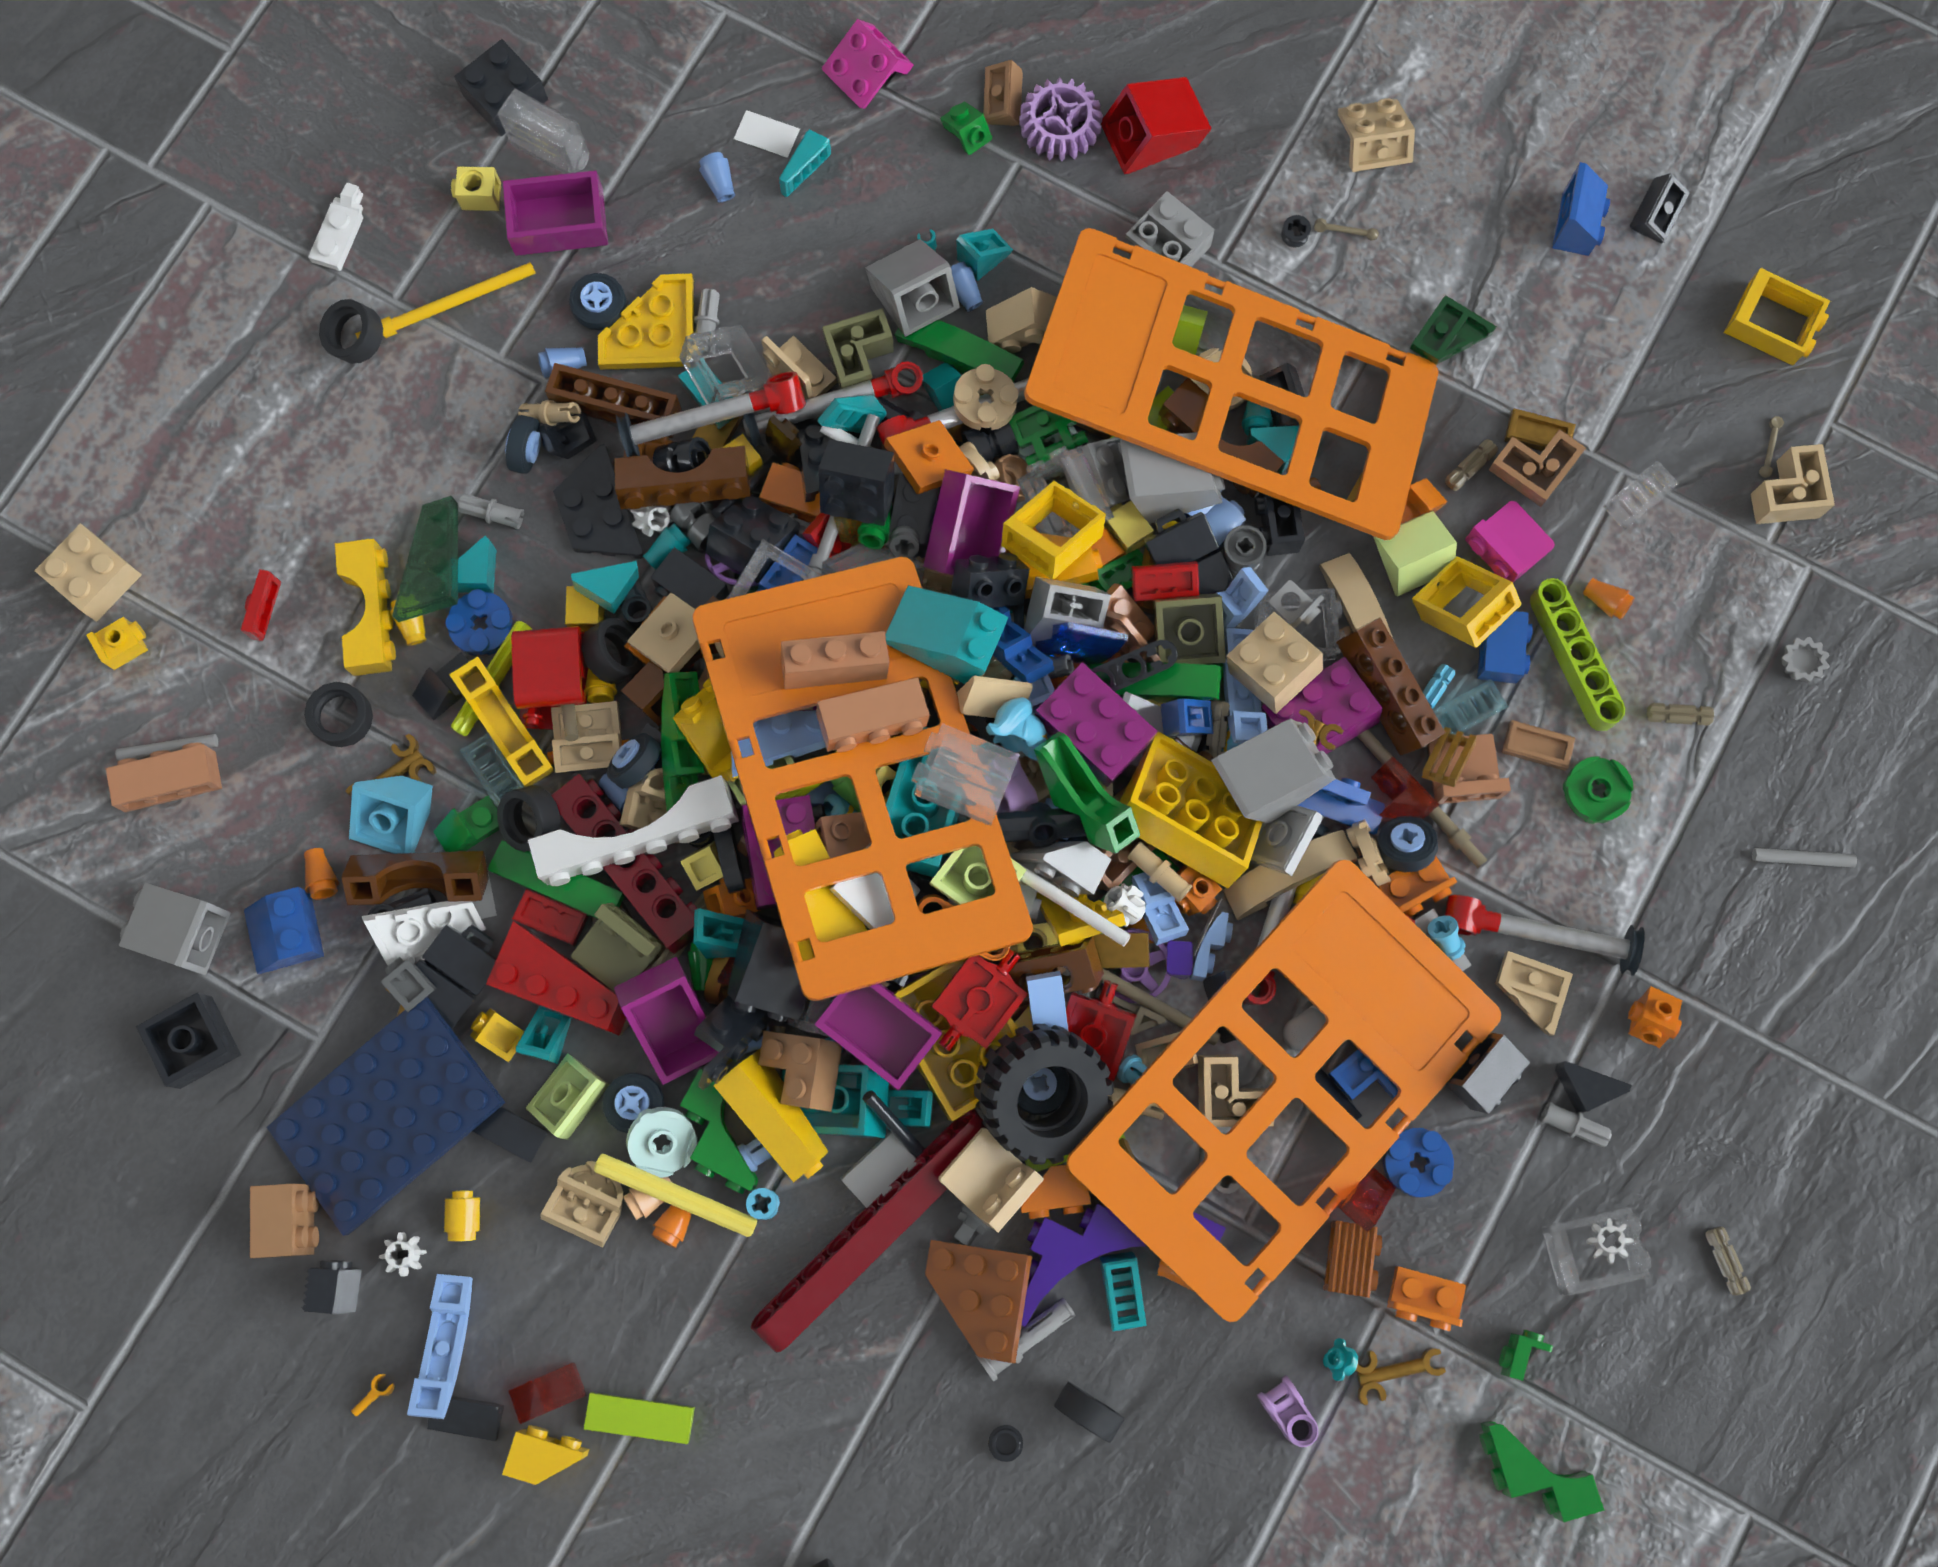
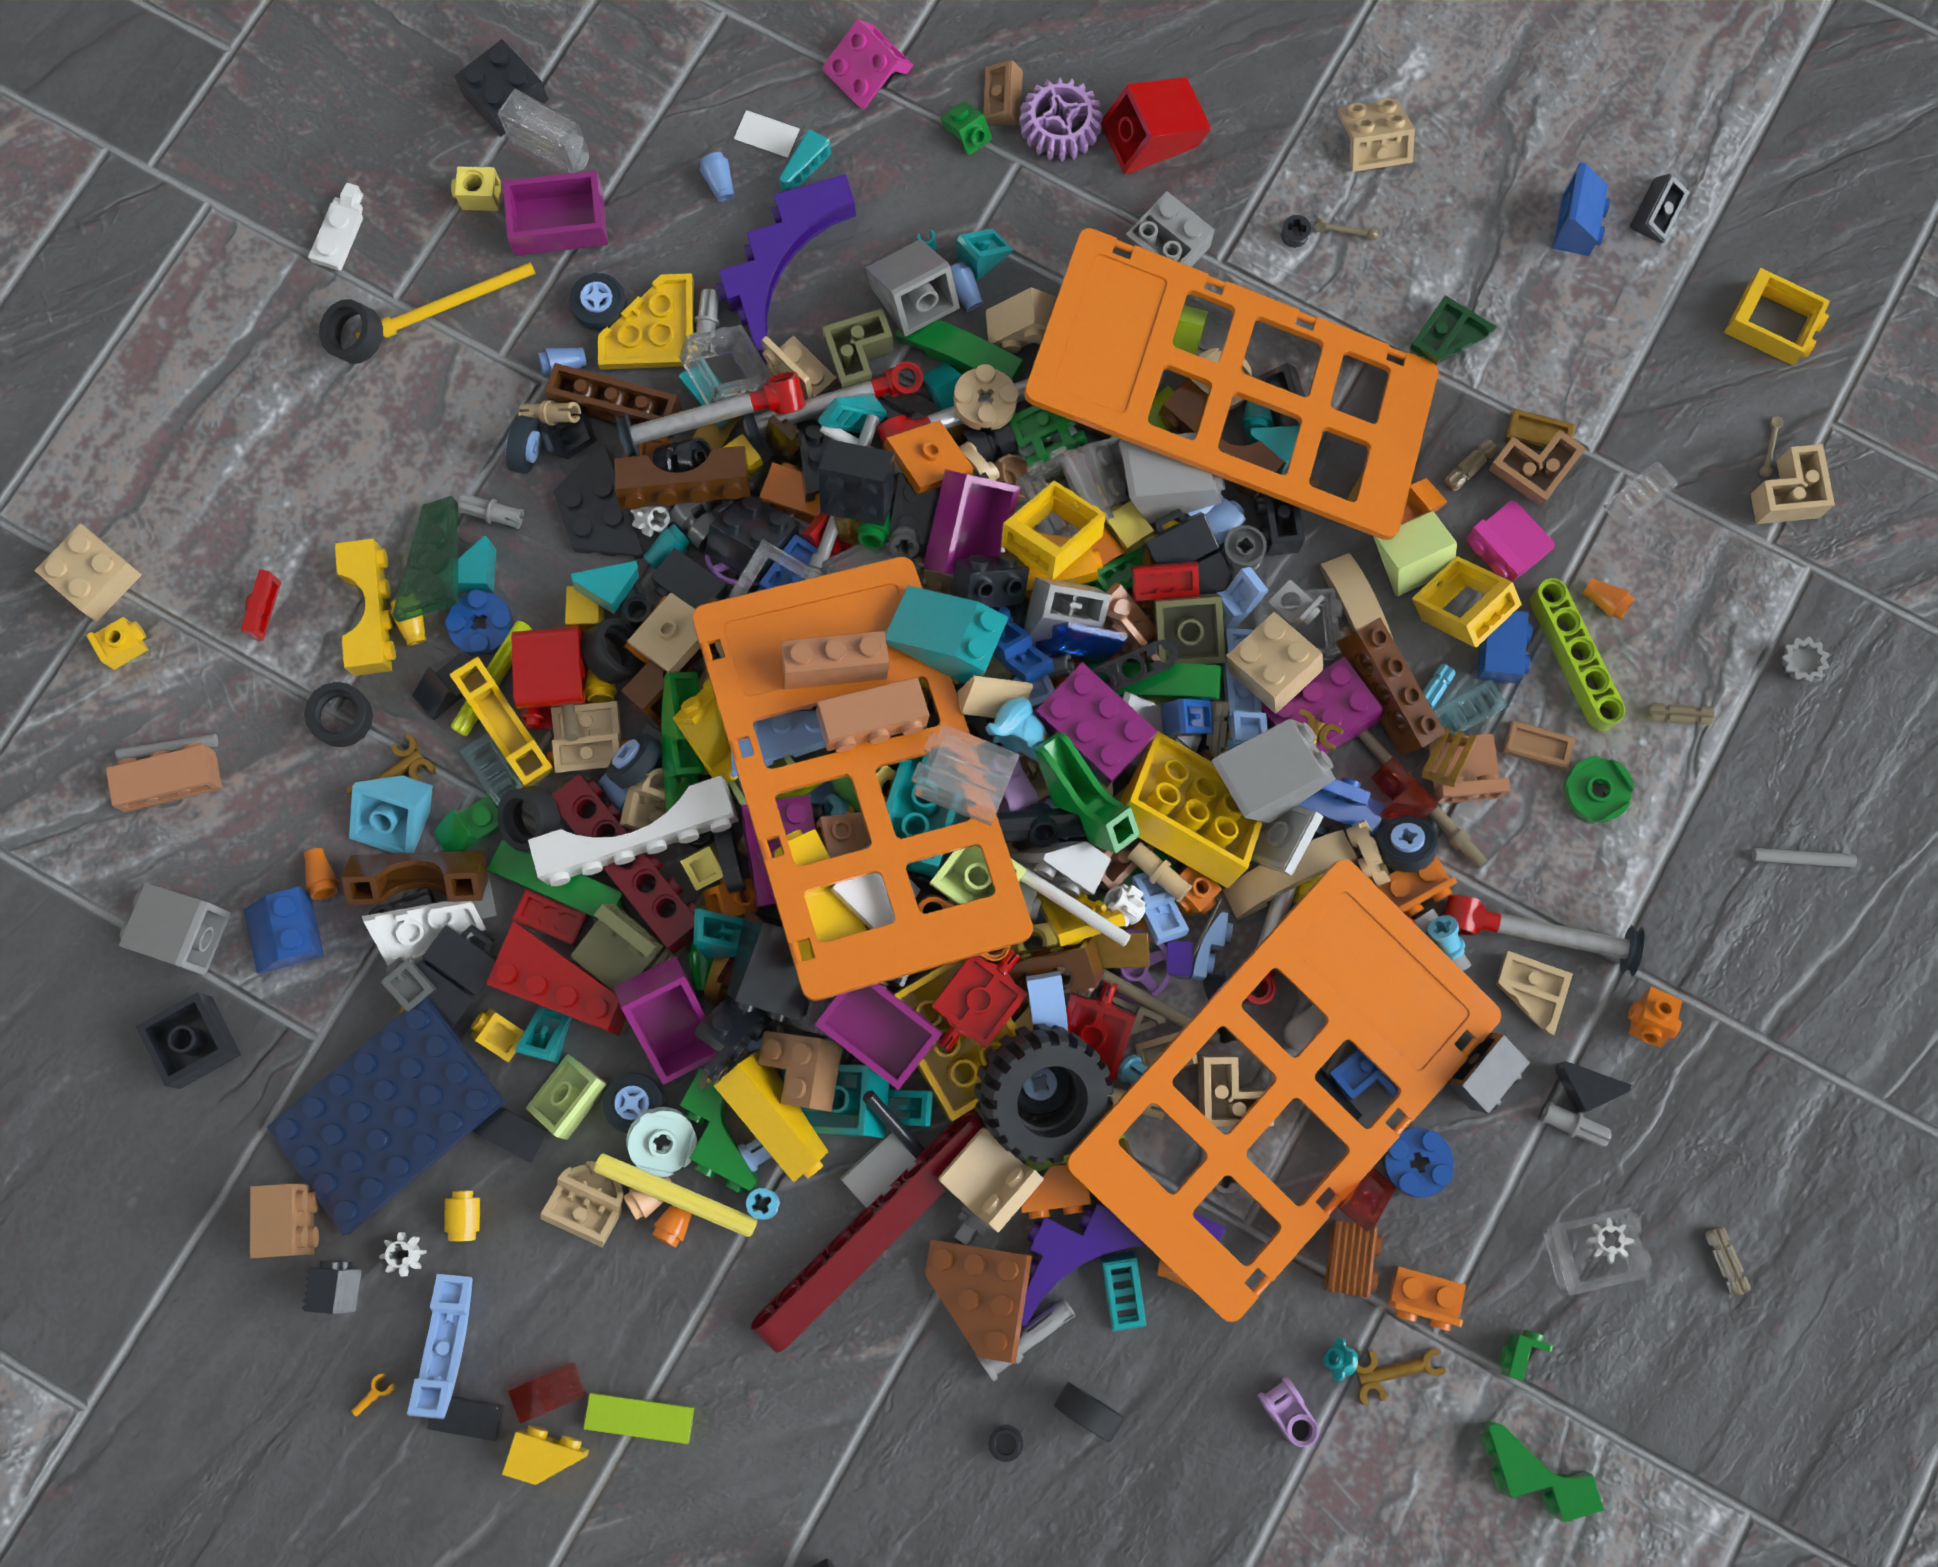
(797, 218): none -> dark purple arch

